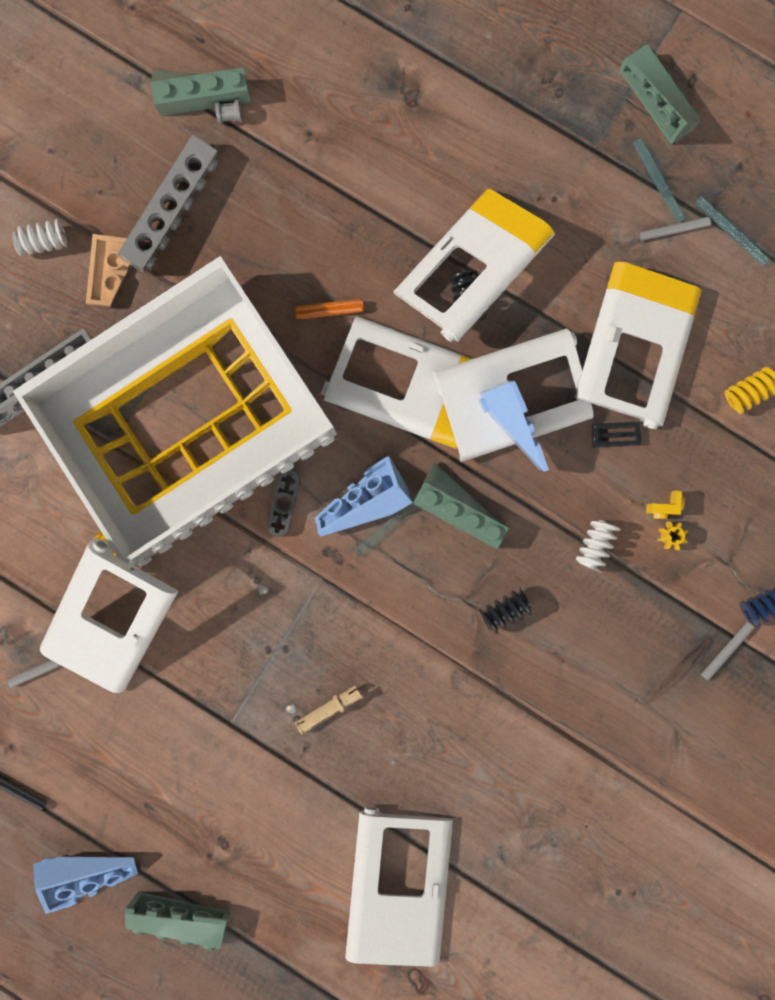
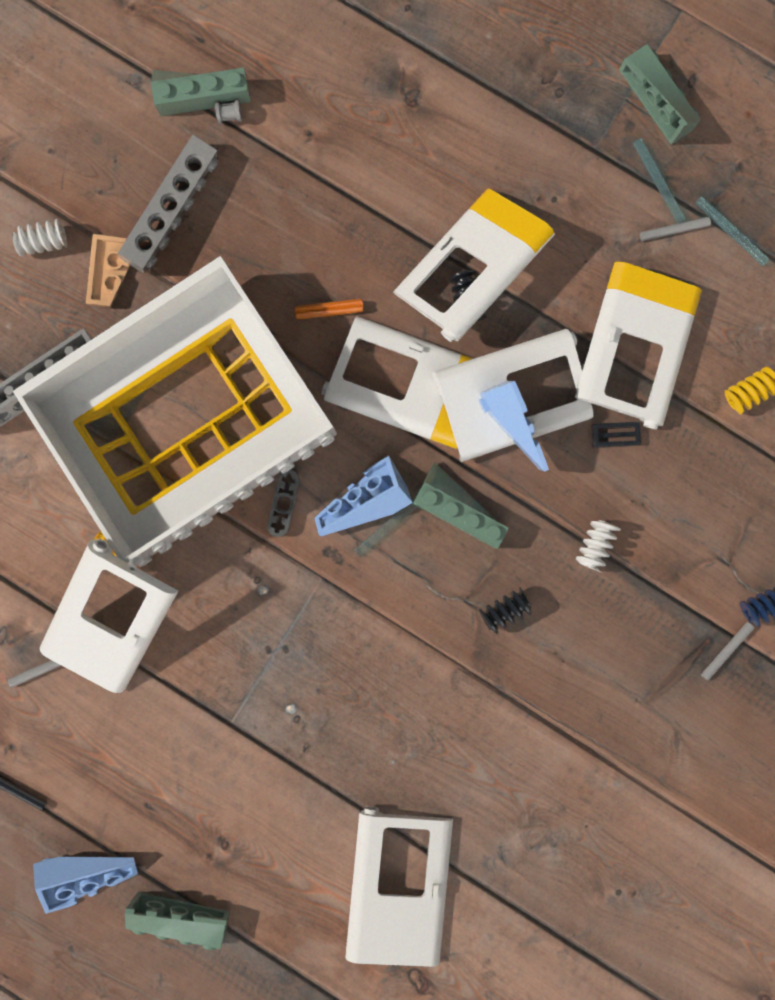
(337, 704): tan pin -> none
(662, 511): yellow bracket -> none
(678, 532): yellow gear -> none

